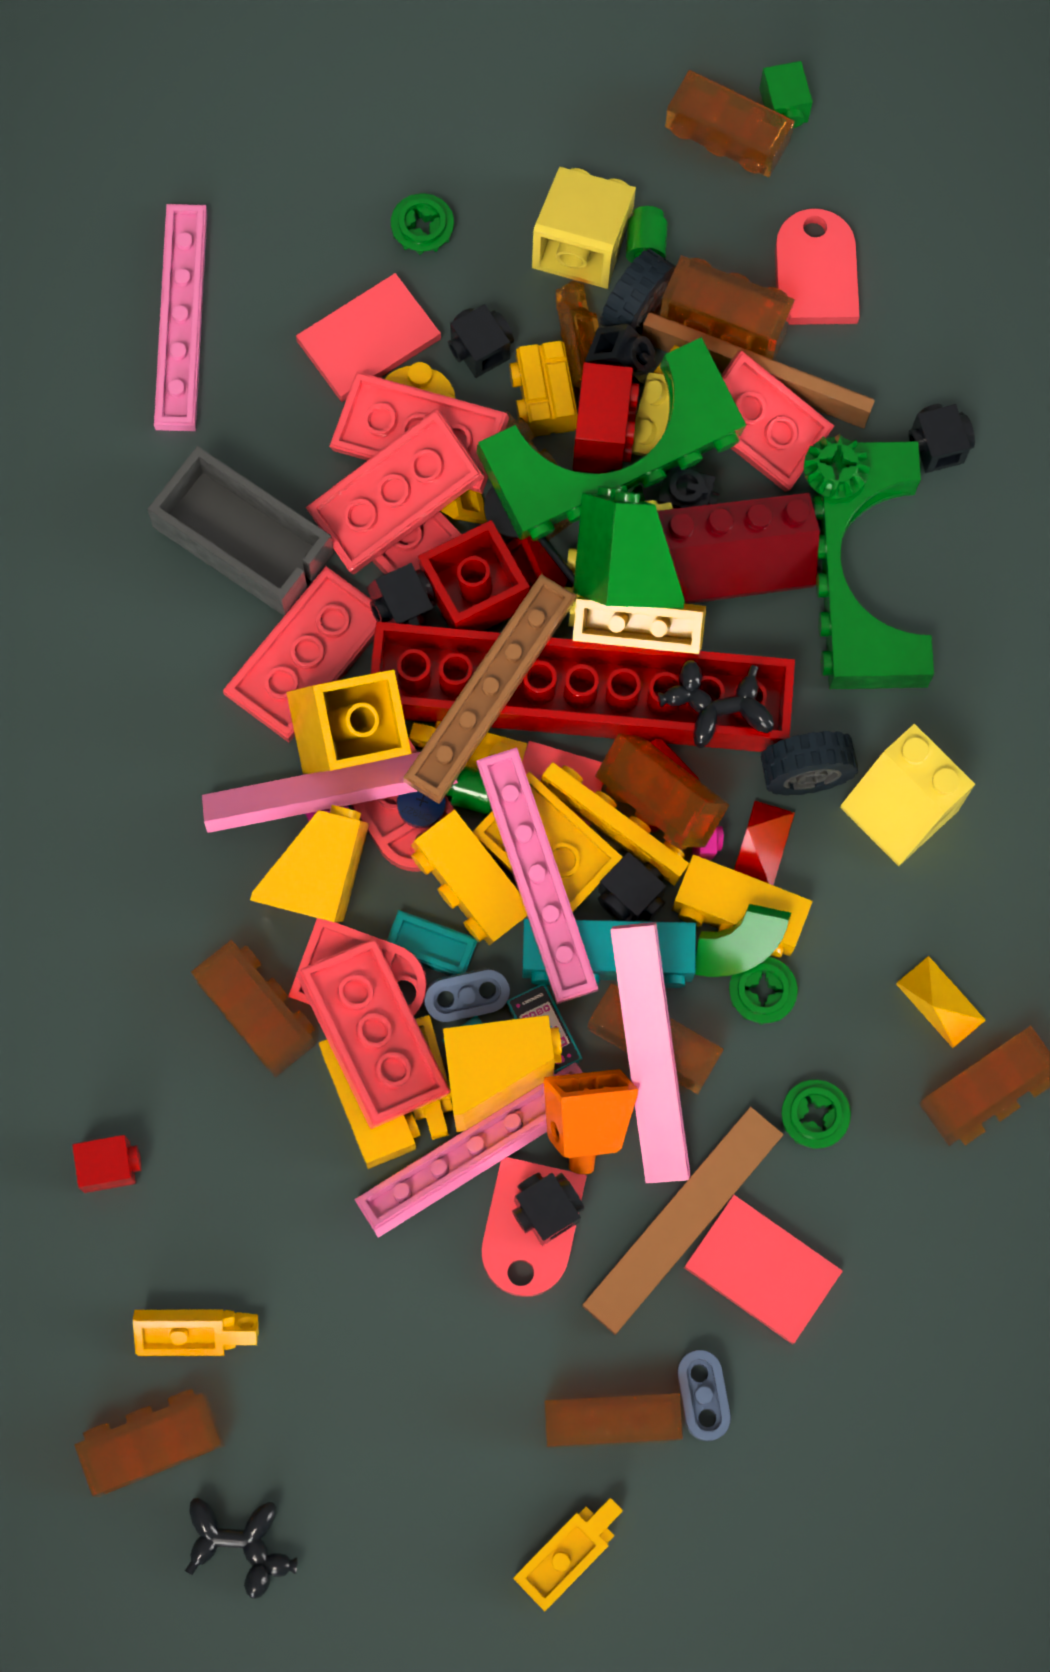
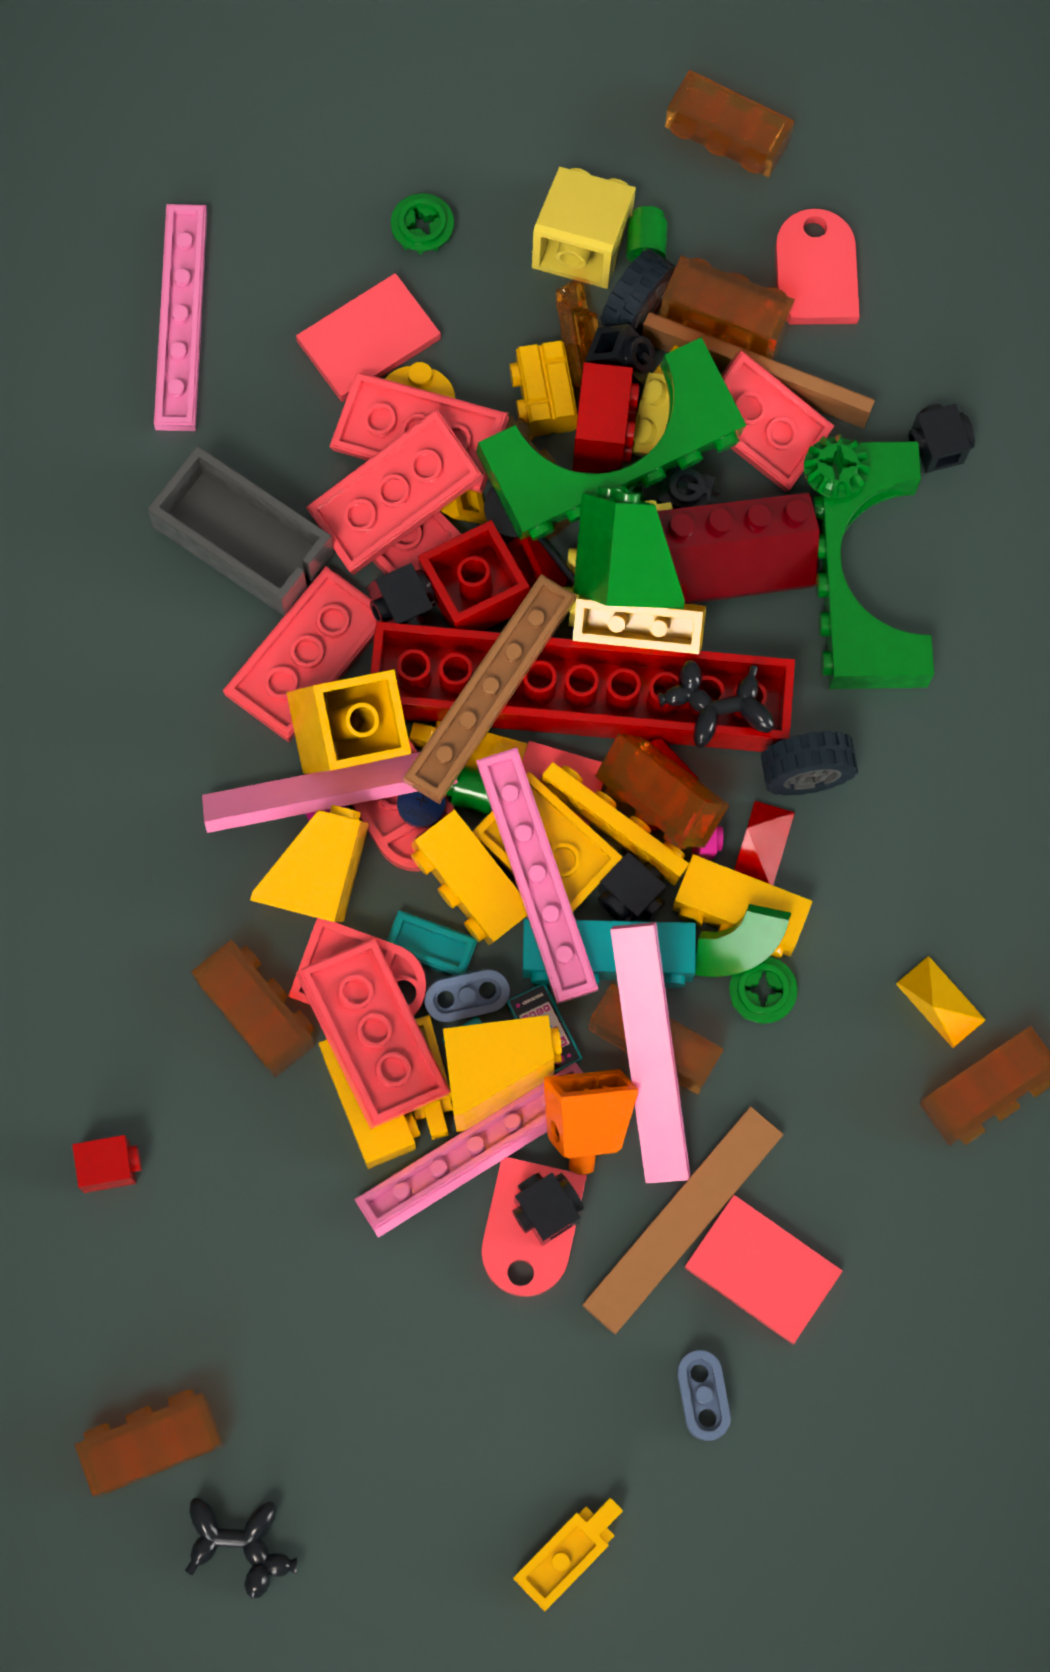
(192, 1332): yellow hinge -> none
(480, 339): black brick -> none
(612, 1420): clear orange brick -> none
(787, 91): green brick -> none
(820, 1094): green gear -> none
(907, 795): light yellow slope -> none

